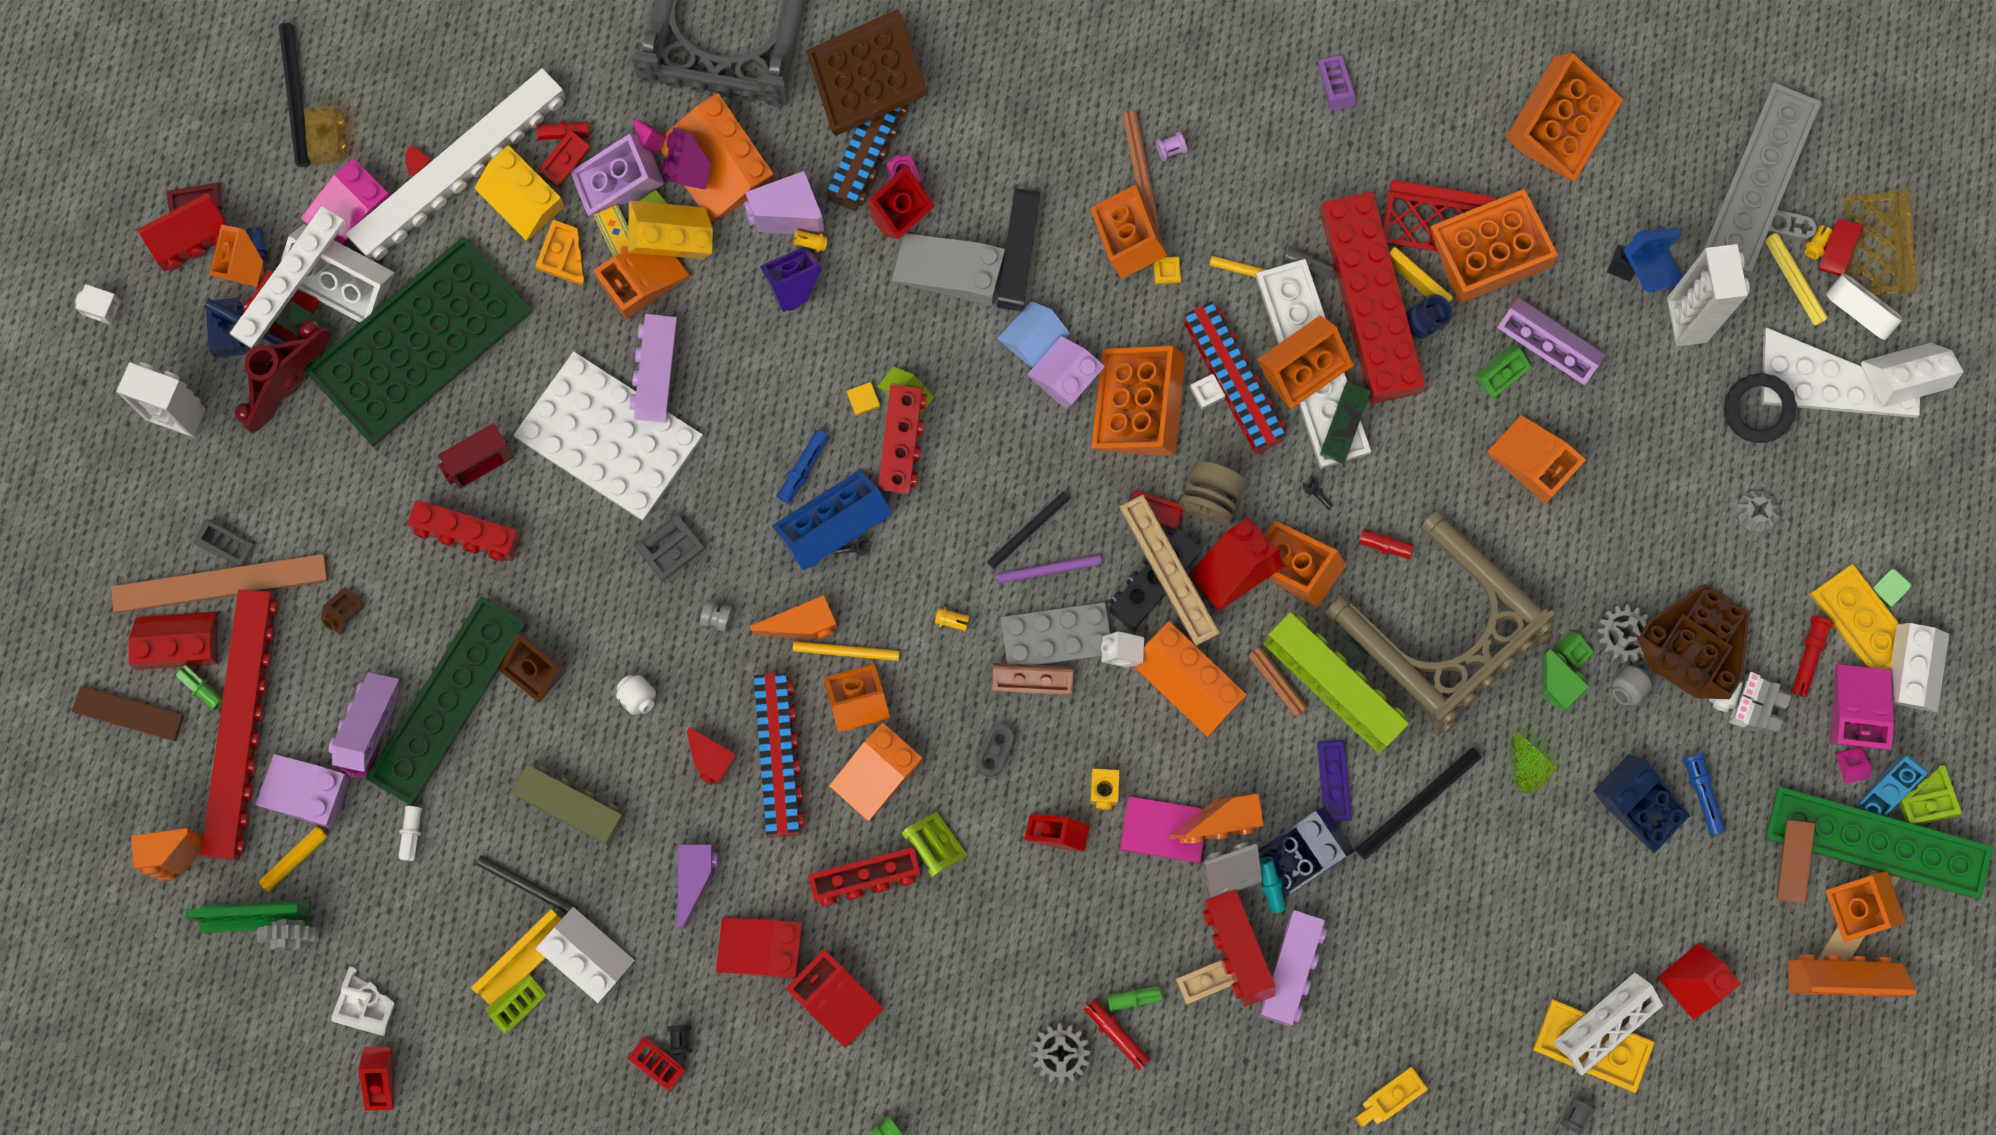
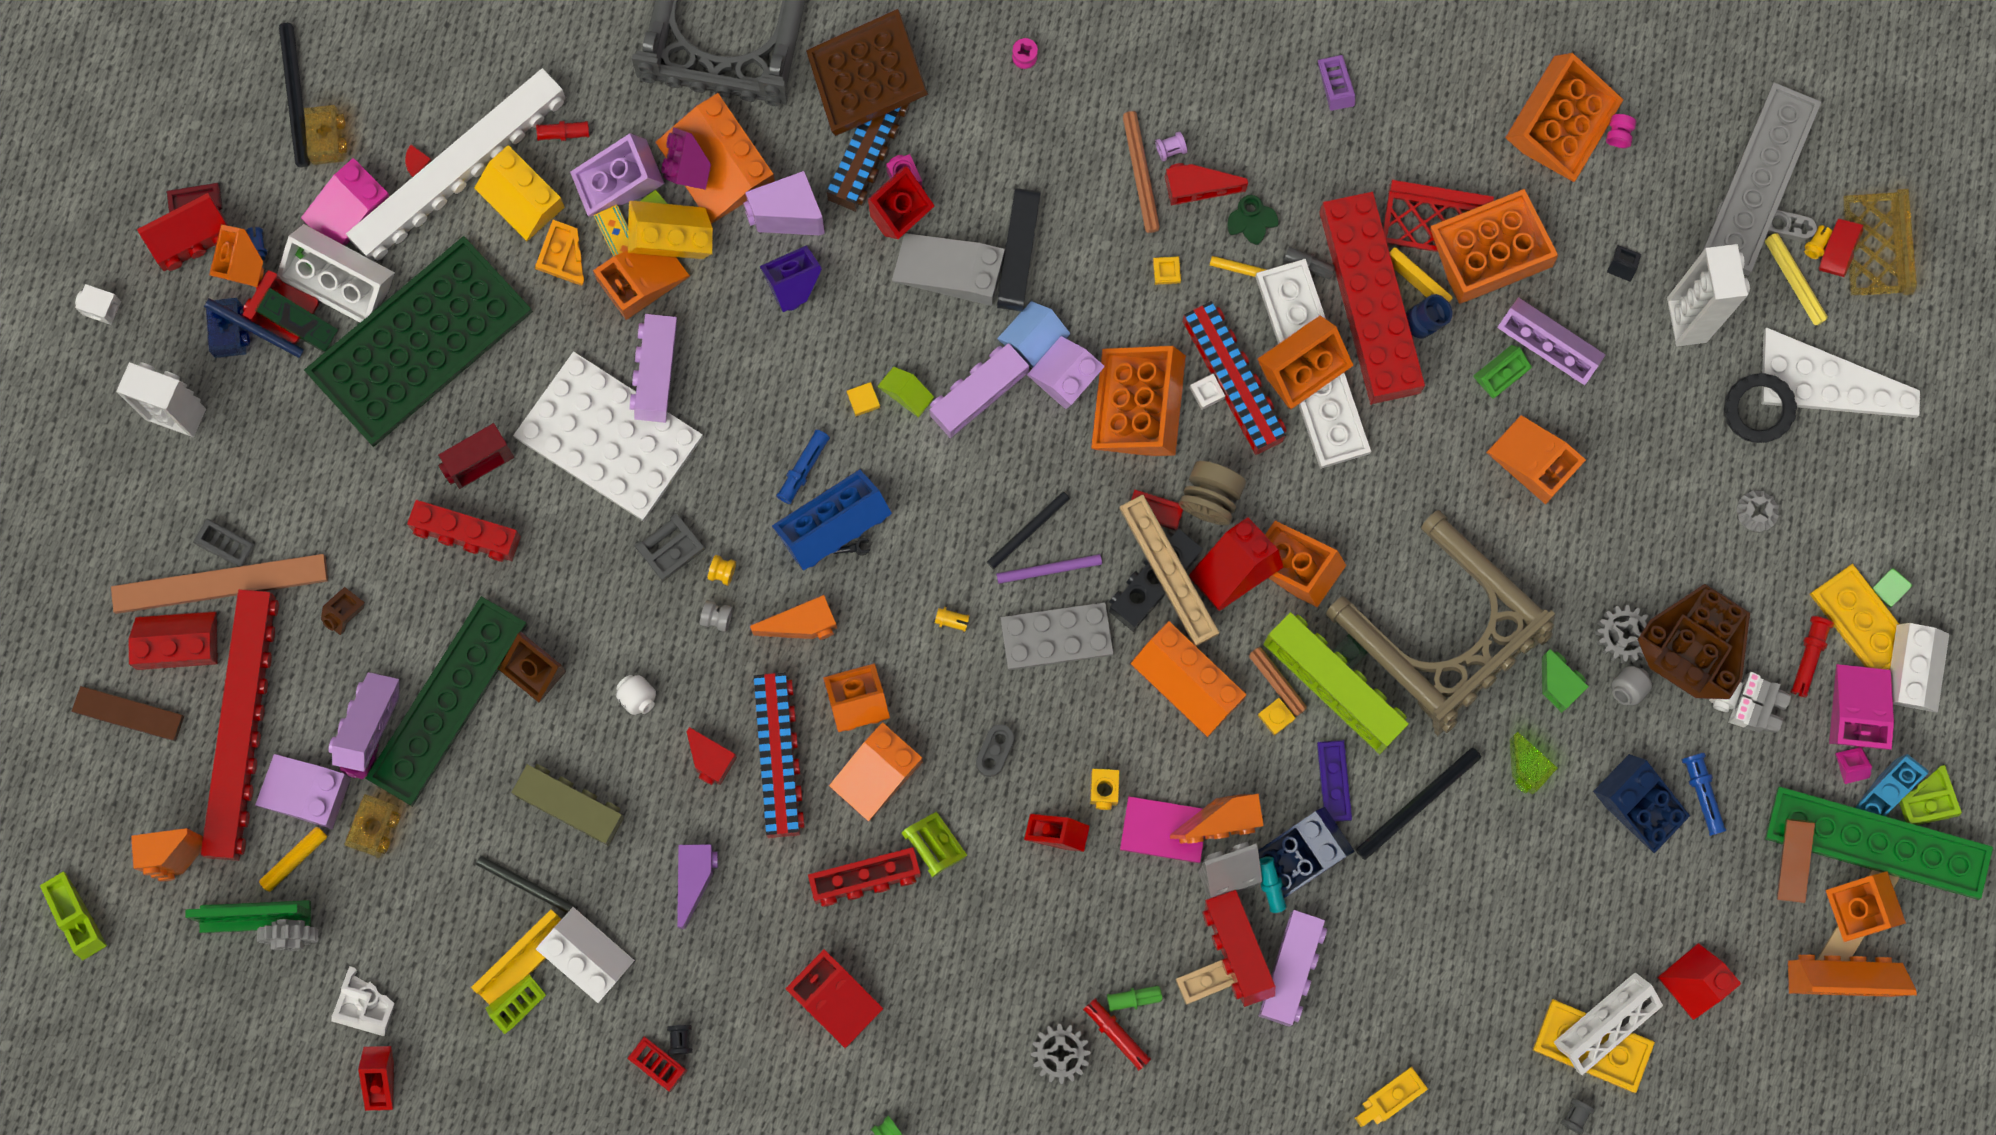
(72, 916): none -> lime slope
(199, 687): bright green axle -> none
(278, 372): dark red piece -> none
(287, 278): white plate -> none
(372, 810): none -> clear yellow brick
(410, 833): white axle -> none
(564, 158): red plate -> none
(649, 137): dark pink slope -> none
(721, 570): none -> yellow wheel
(759, 948): red slope -> none
(809, 240): yellow pin -> none
(849, 651): yellow bar -> none
(900, 438): red brick -> none
(978, 390): none -> lavender brick
(1024, 60): none -> dark pink wheel
(1032, 678): tile -> none
(1122, 649): white brick -> none
(1128, 232): orange slope -> none
(1198, 183): none -> red slope
(1252, 223): none -> dark green plate
(1276, 716): none -> yellow plate
(1316, 492): black hand -> none
(1345, 422): dark green tile -> none
(1386, 544): red pin -> none
(1574, 649): bright green slope -> none
(1621, 130): none -> dark pink wheel
(1651, 259): blue bracket -> none
(1864, 306): white beam -> none
(1912, 373): white slope -> none

